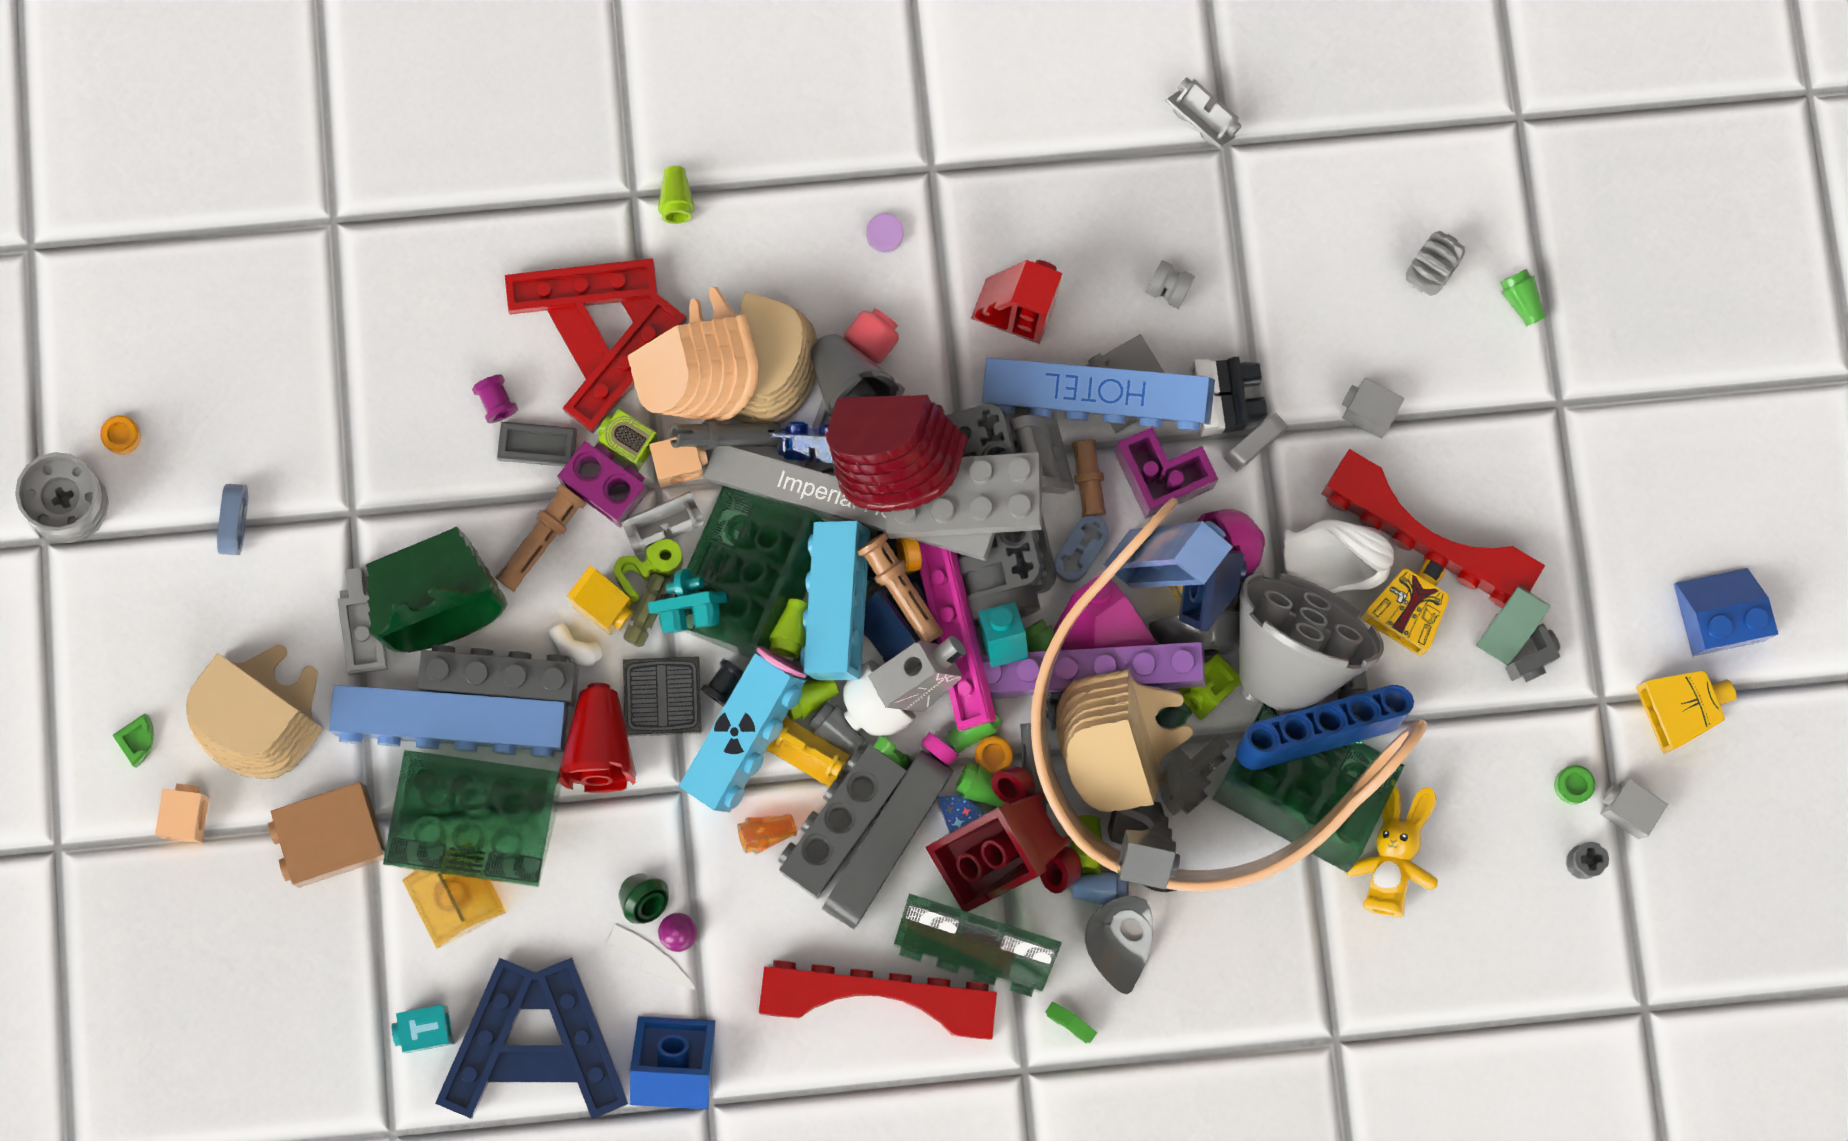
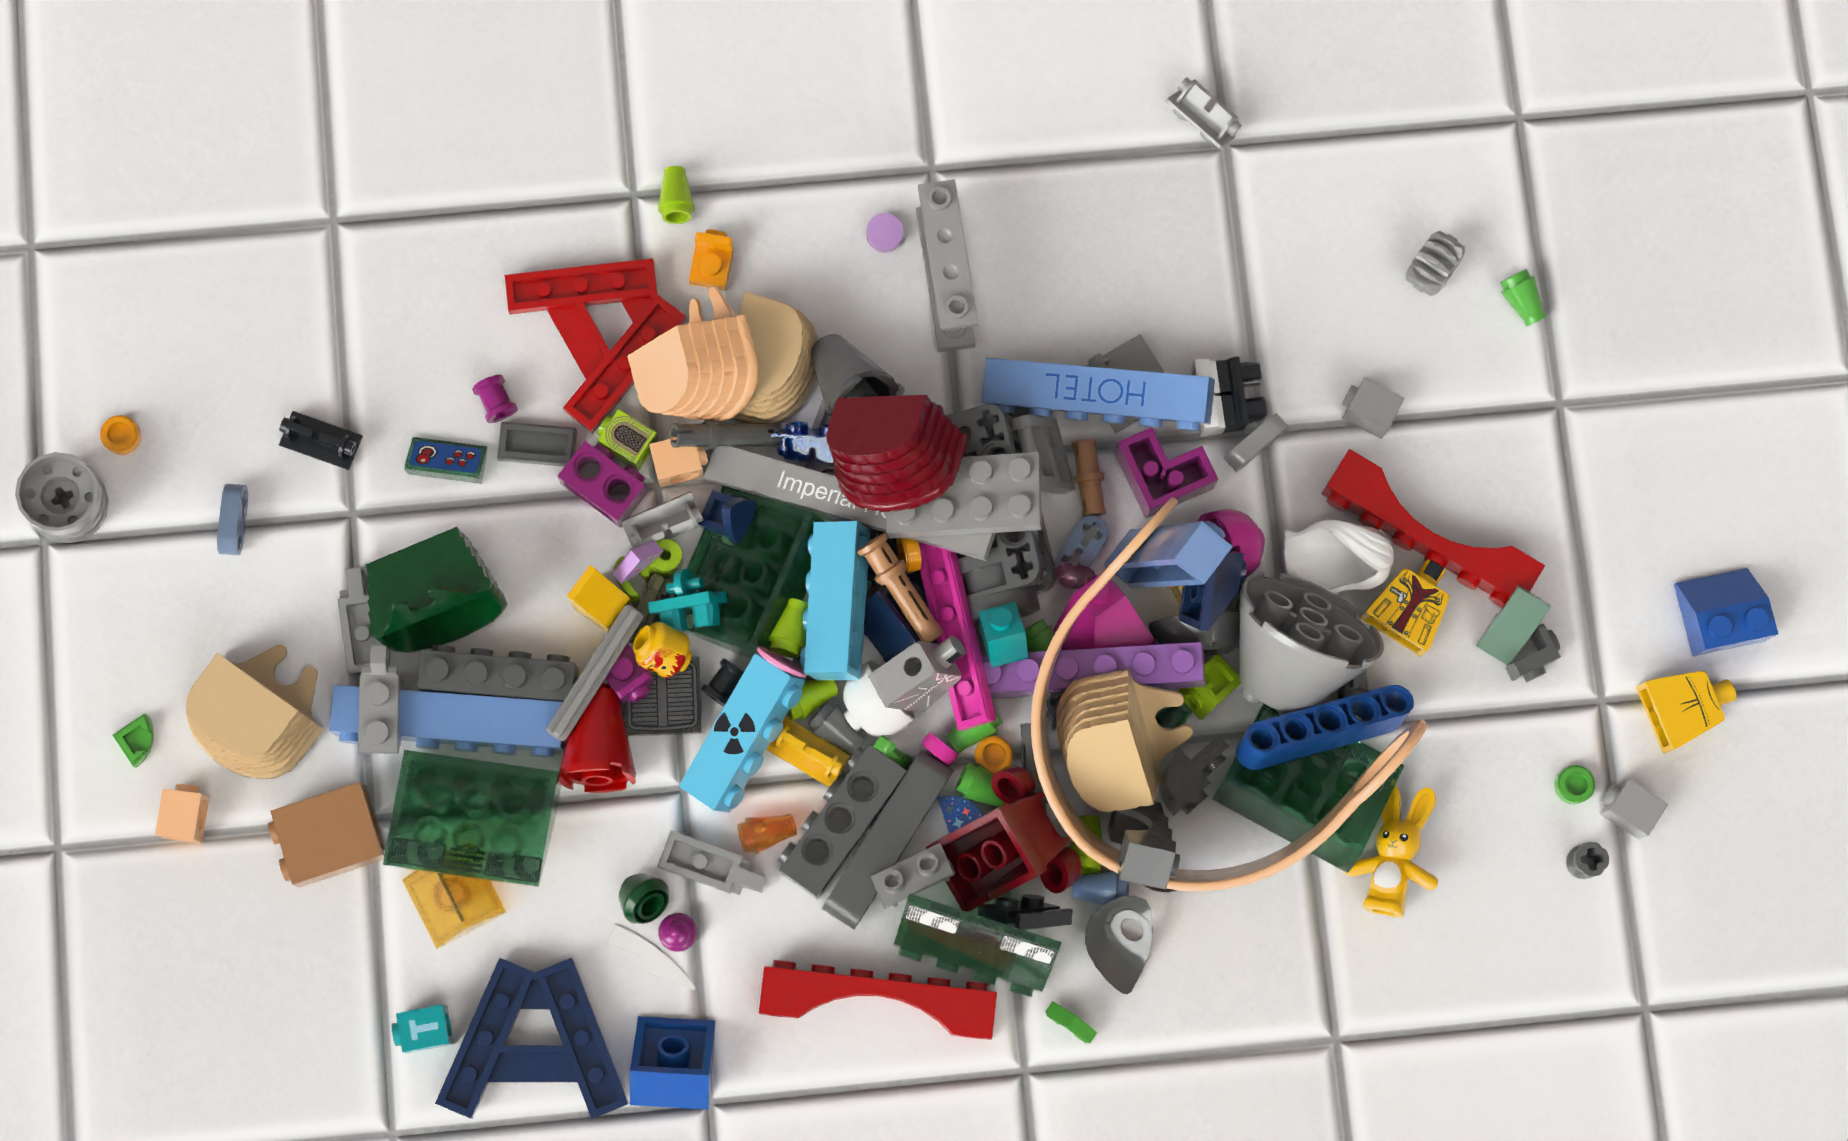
(319, 440): none -> black hinge
(379, 705): none -> light grey hinge
(446, 460): none -> slope
(550, 523): medium nougat pin -> none
(580, 652): white arm -> none
(594, 673): none -> light grey axle
(628, 678): none -> magenta bracket
(637, 561): none -> lavender tile
(662, 649): none -> yellow head
(709, 865): none -> light grey hinge
(711, 259): none -> light orange bracket
(728, 515): none -> dark blue tile
(873, 334): coral head -> none
(912, 875): none -> light grey hinge
(946, 265): none -> light grey fence
(1019, 299): red wedge -> none
(1027, 913): none -> black plate
(1074, 576): none -> clear pink arm
(1170, 284): light grey wheel -> none

